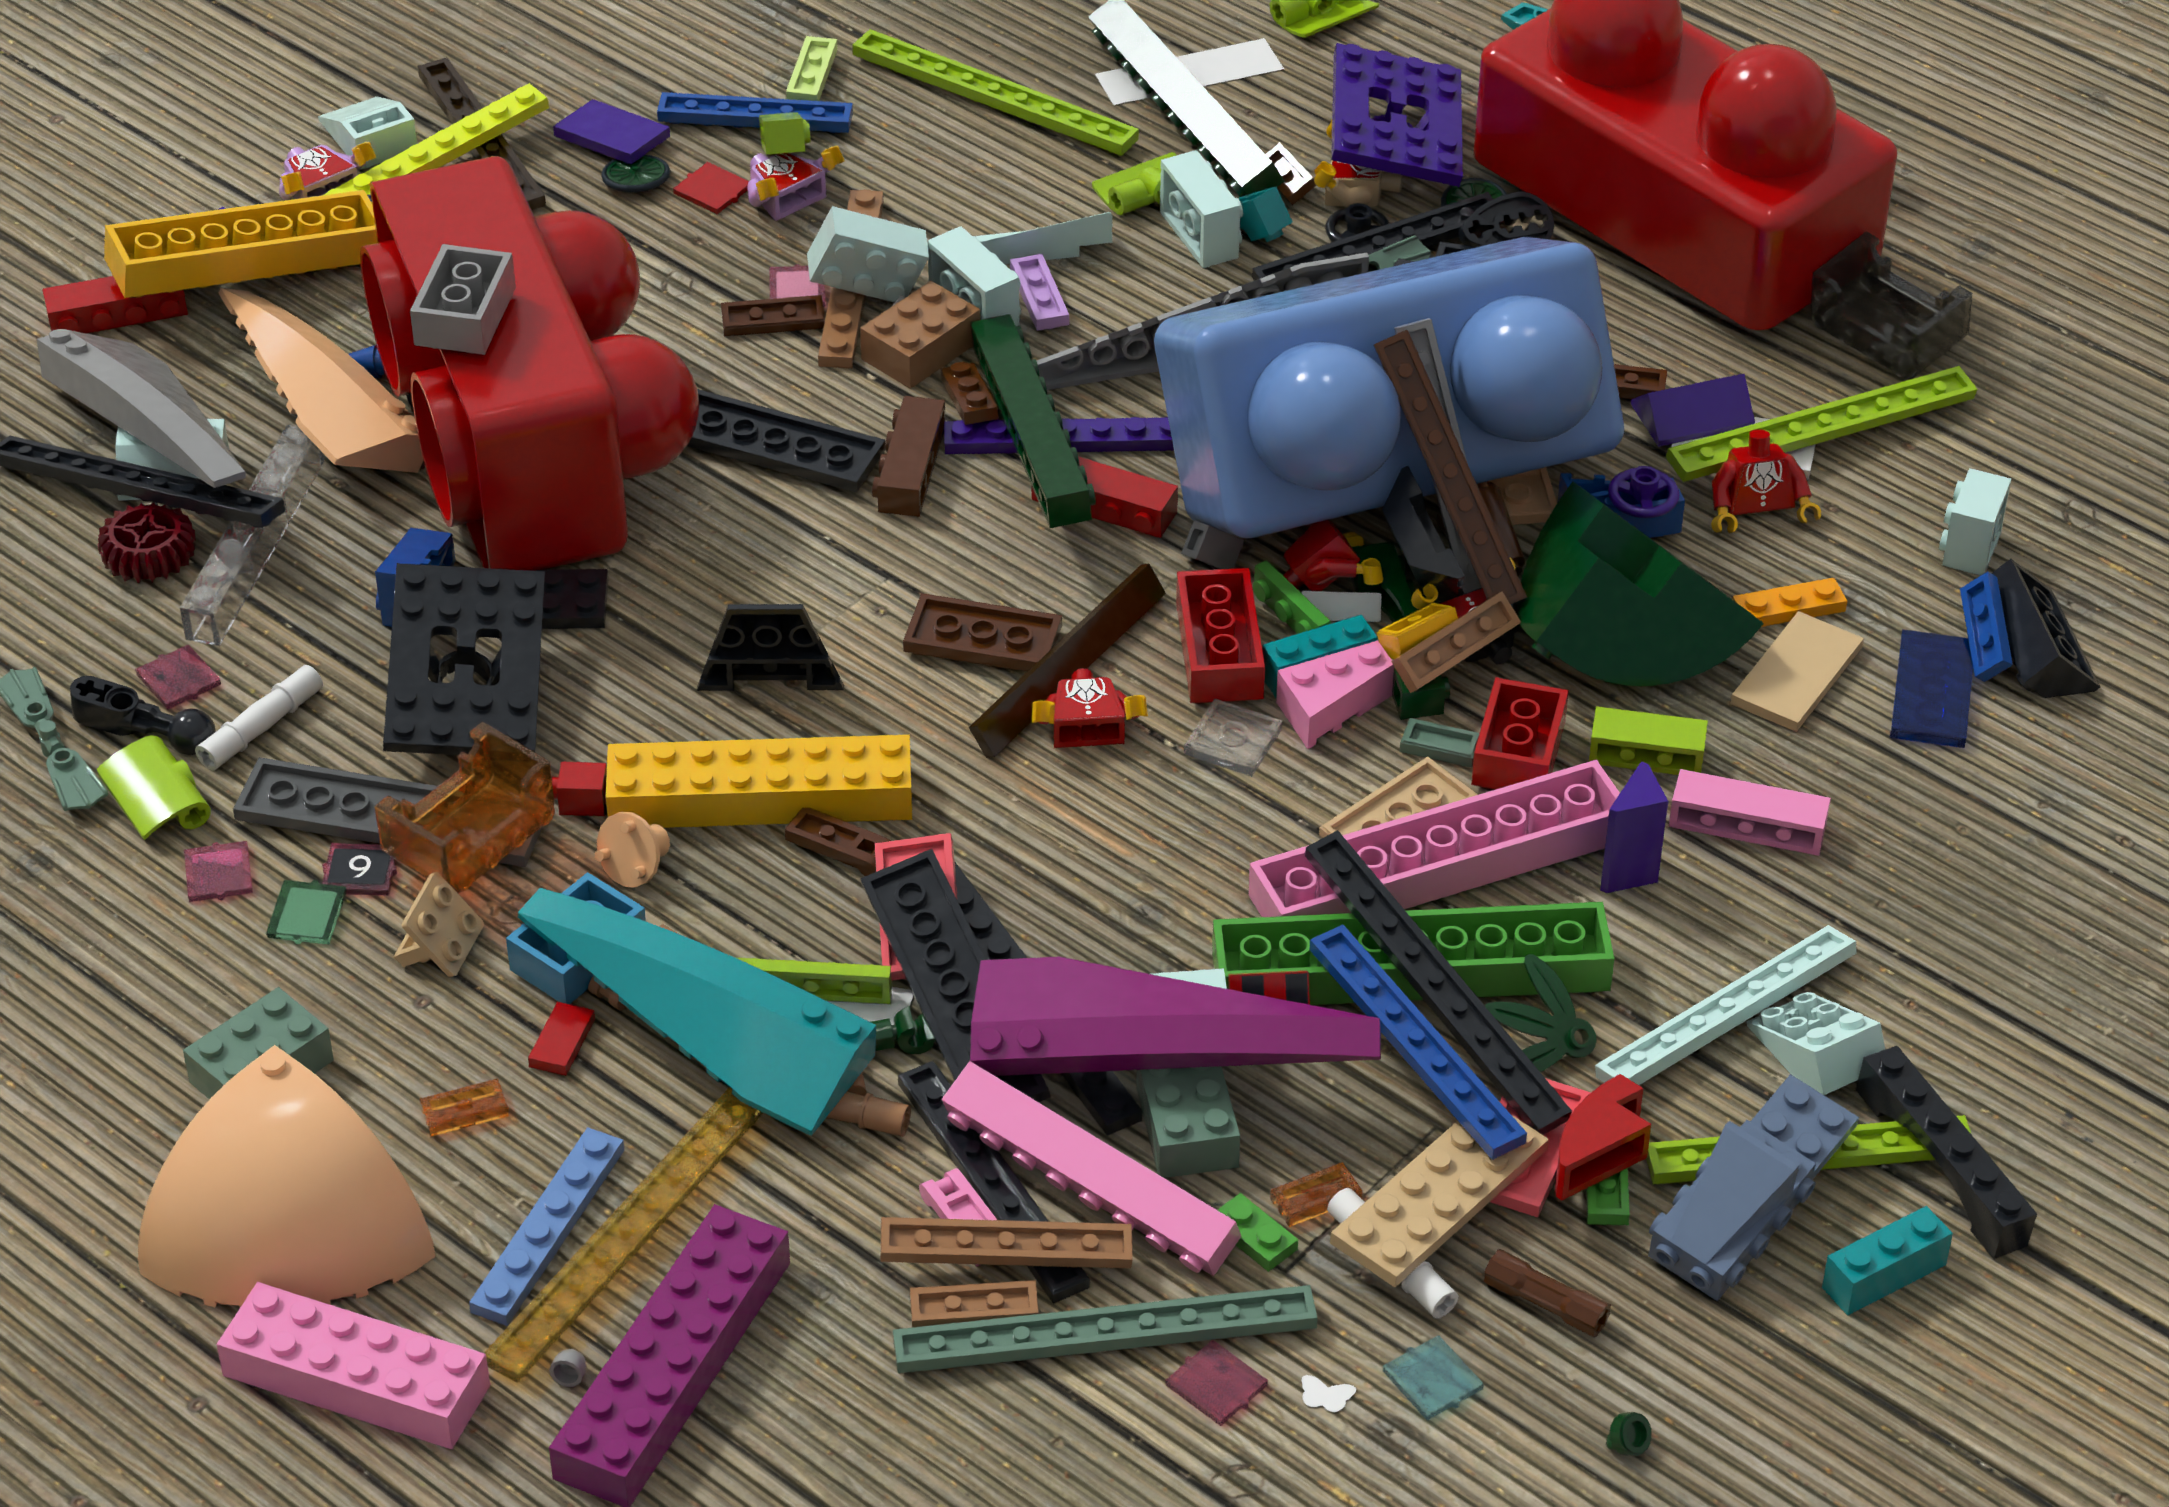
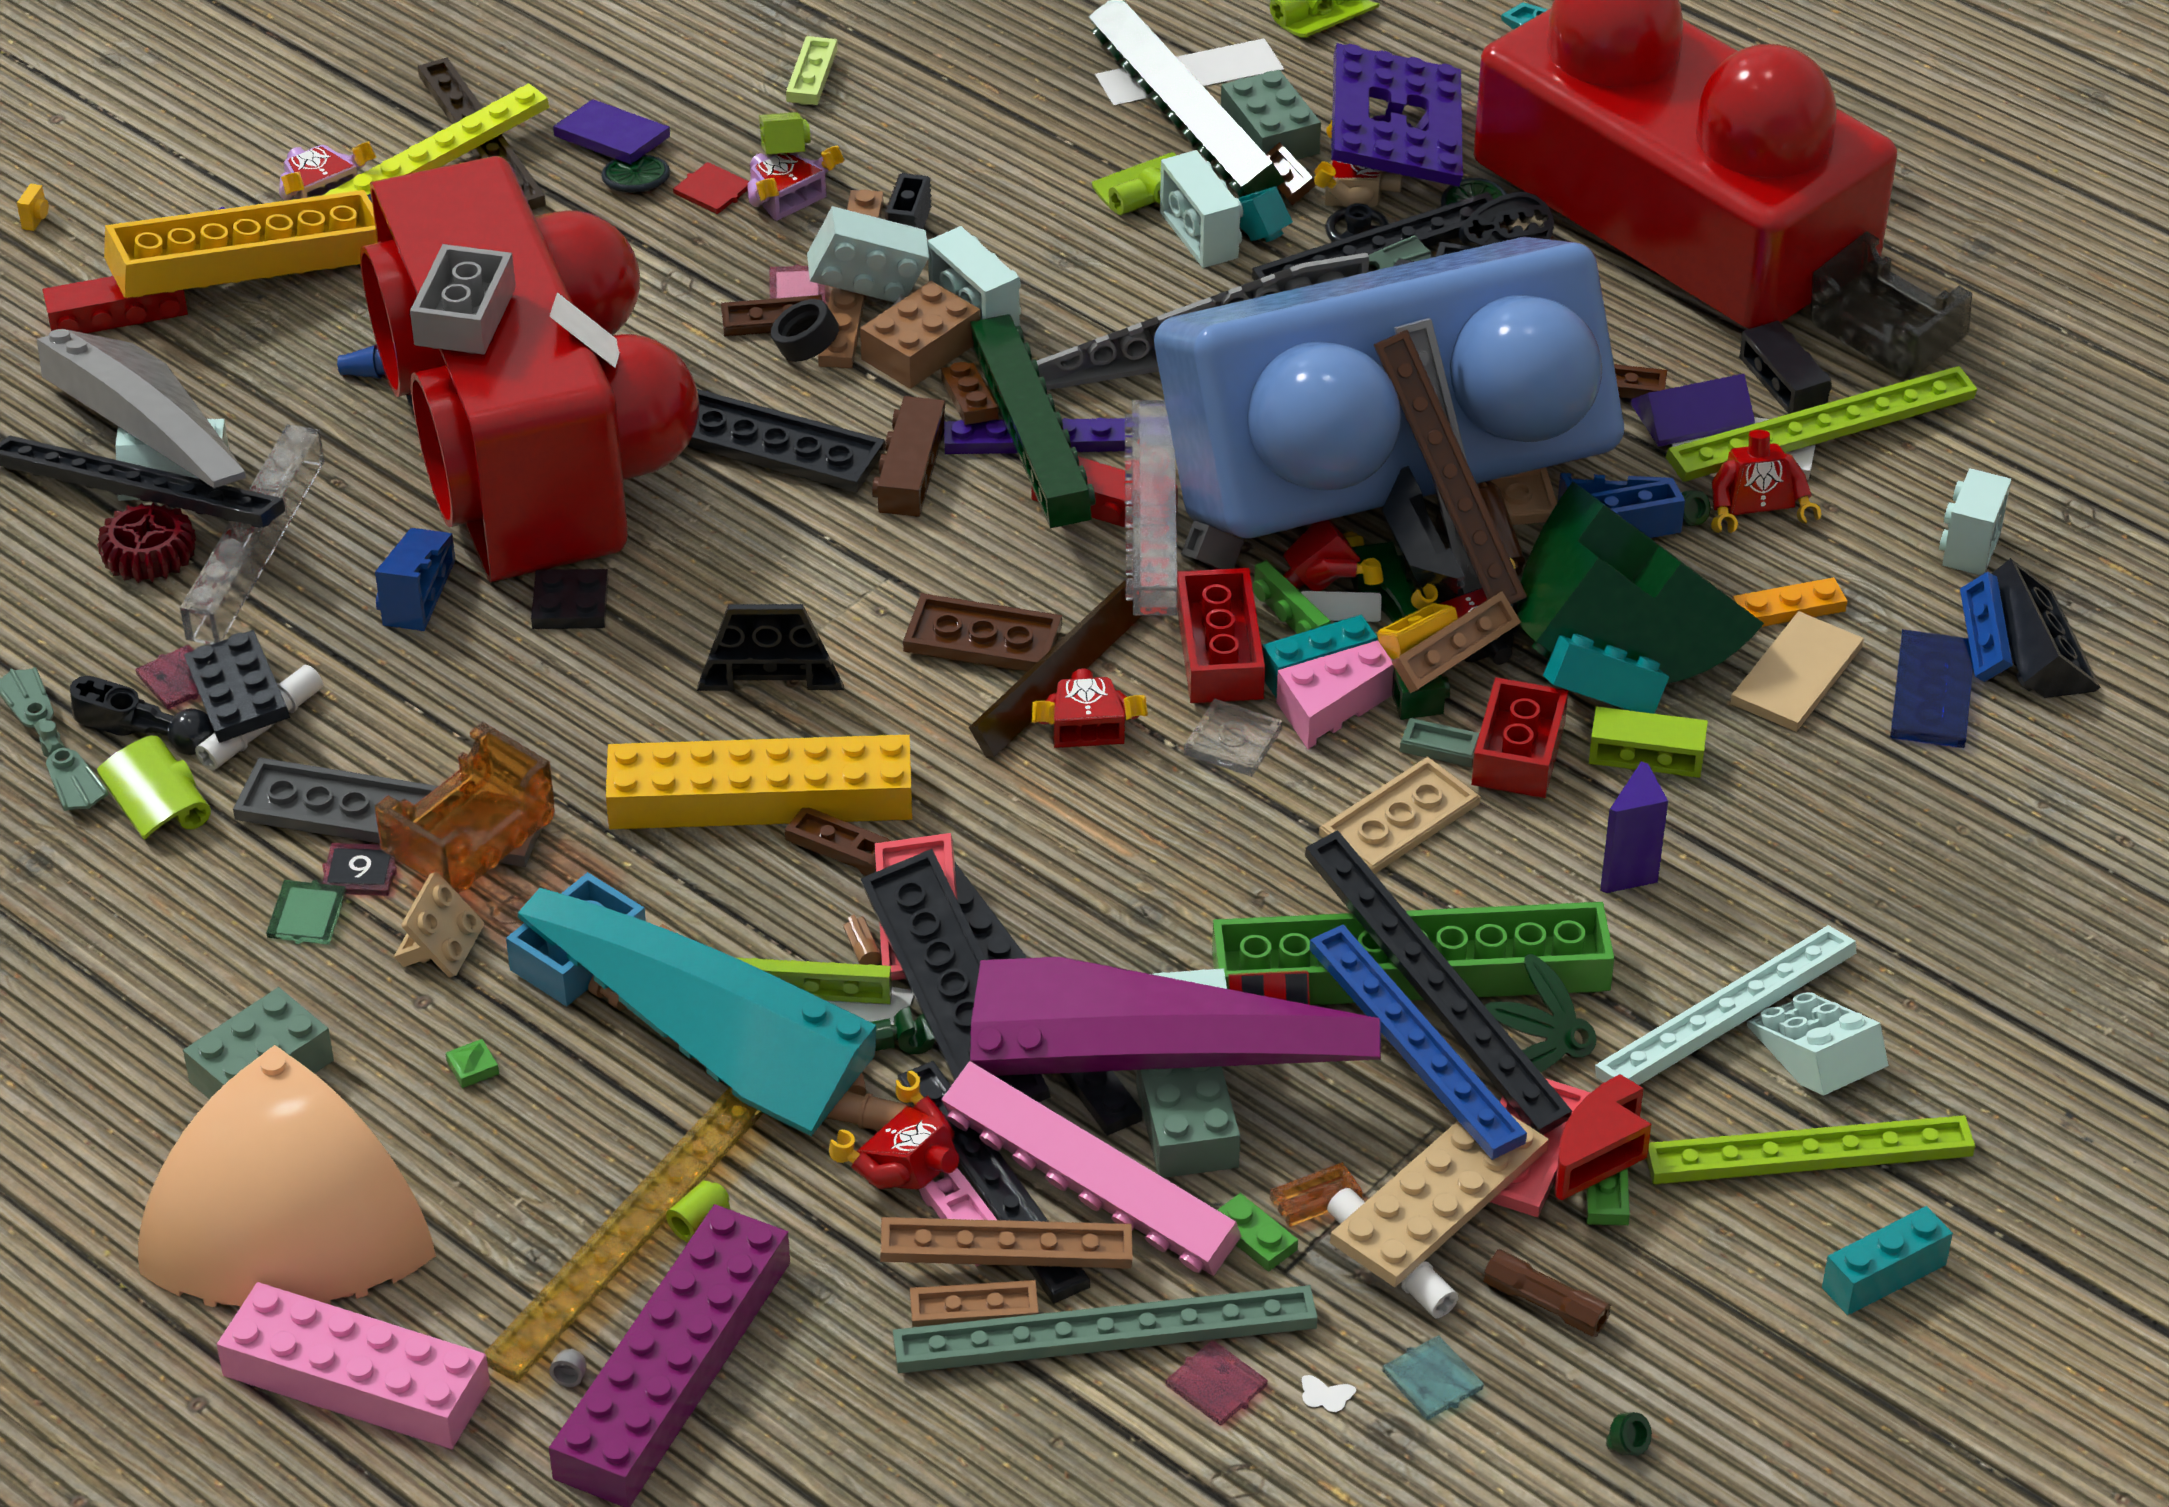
(32, 207): none -> yellow plate
(218, 871): clear pink piece -> none
(236, 686): none -> black plate
(331, 393): light nougat wedge -> none
(376, 121): light aqua slope -> none
(467, 1111): clear orange tile -> none
(469, 606): black plate -> none
(472, 1063): none -> bright green tile
(546, 1227): medium blue plate -> none
(561, 1038): red tile -> none
(581, 788): red brick -> none
(585, 329): none -> white sticker
(630, 848): light nougat piece -> none
(692, 1209): none -> lime brick
(745, 111): blue plate -> none
(811, 342): none -> black tyre
(862, 941): none -> medium nougat piece
(907, 1149): none -> torso
(910, 200): none -> black brick
(996, 92): lime plate -> none
(1040, 292): lavender plate -> none
(1052, 241): light aqua wedge -> none
(1152, 510): none -> clear brick
(1272, 113): none -> sand green brick
(1454, 844): bright pink brick -> none
(1606, 674): none -> teal brick
(1643, 485): dark purple piece -> none
(1696, 508): none -> dark green tile
(1749, 812): bright pink brick -> none
(1749, 1187): sand blue wedge -> none
(1784, 367): none -> black brick
(1994, 1206): black arch -> none

